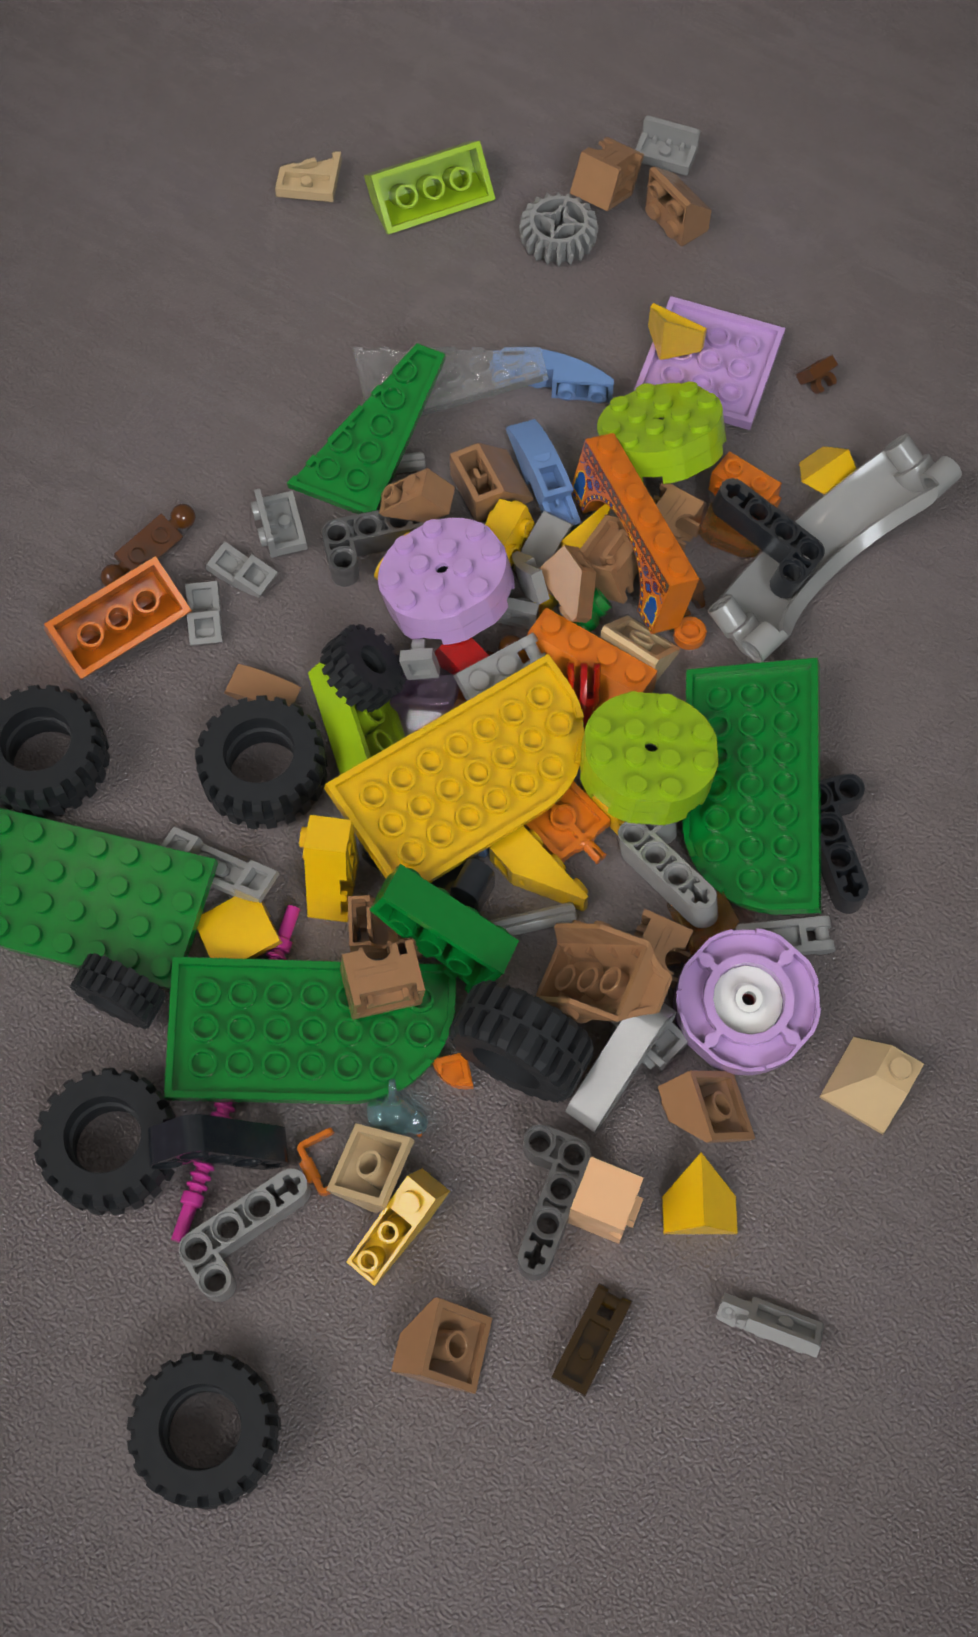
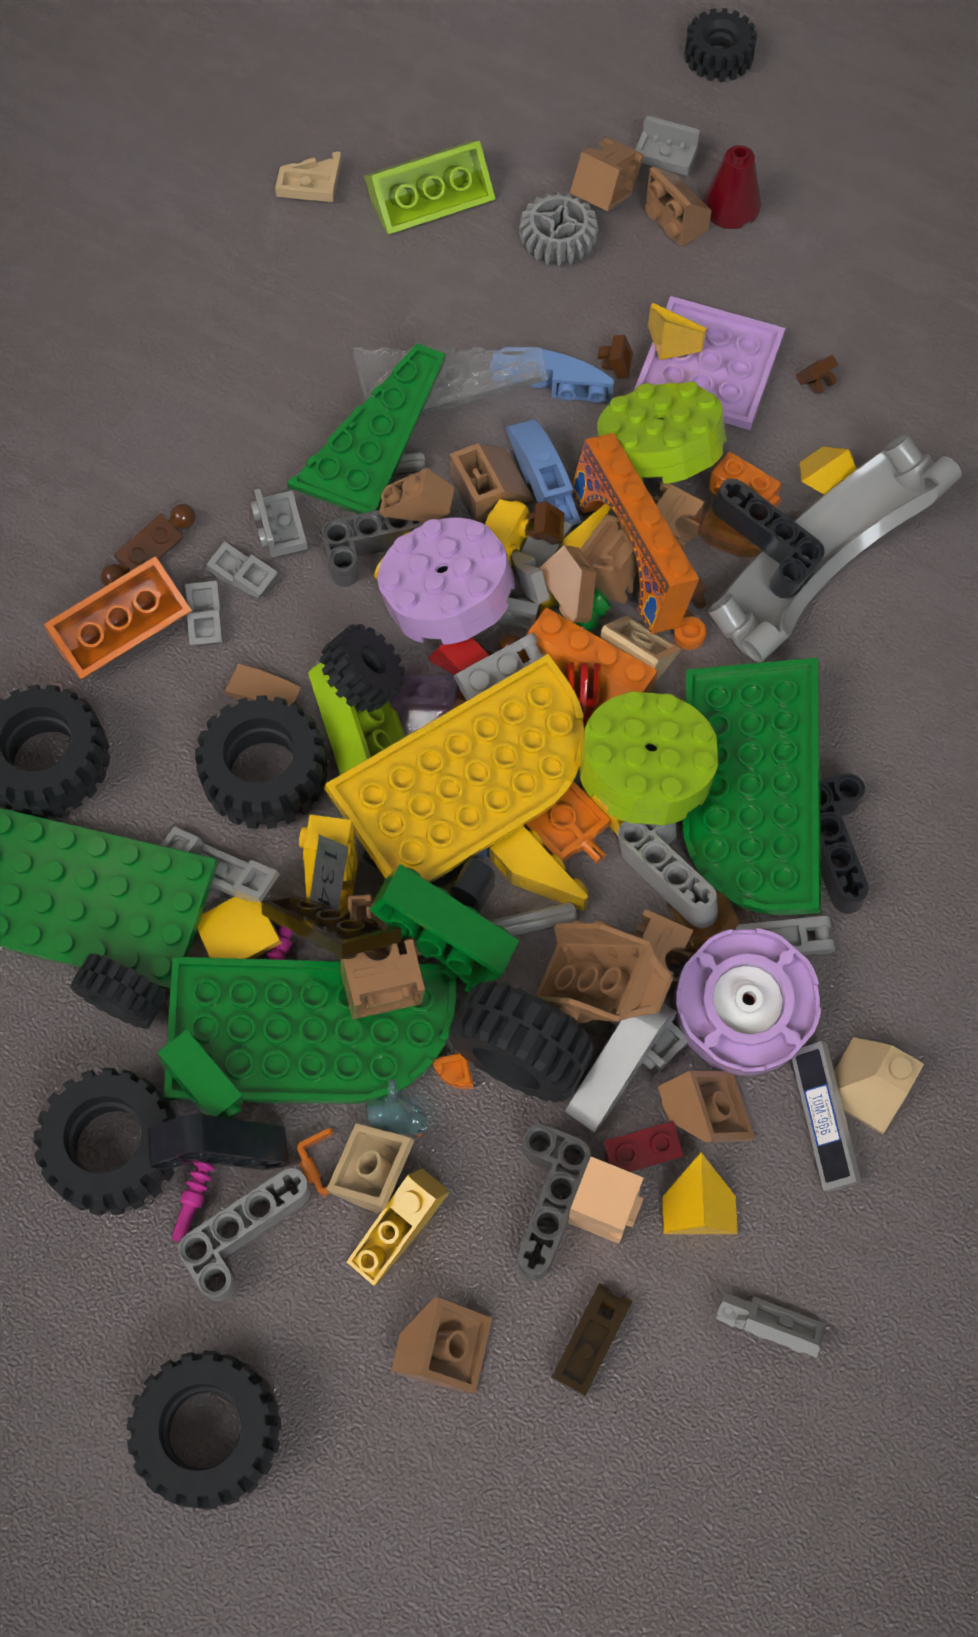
(200, 1077): none -> green brick
(328, 873): none -> flat silver sticker
(329, 927): none -> dark brown wing
(420, 661): light grey tile -> none
(547, 523): none -> reddish brown tile
(617, 356): none -> reddish brown tile
(644, 1147): none -> dark red hinge
(723, 30): none -> black tyre
(734, 190): none -> dark red cone
(825, 1117): none -> tile

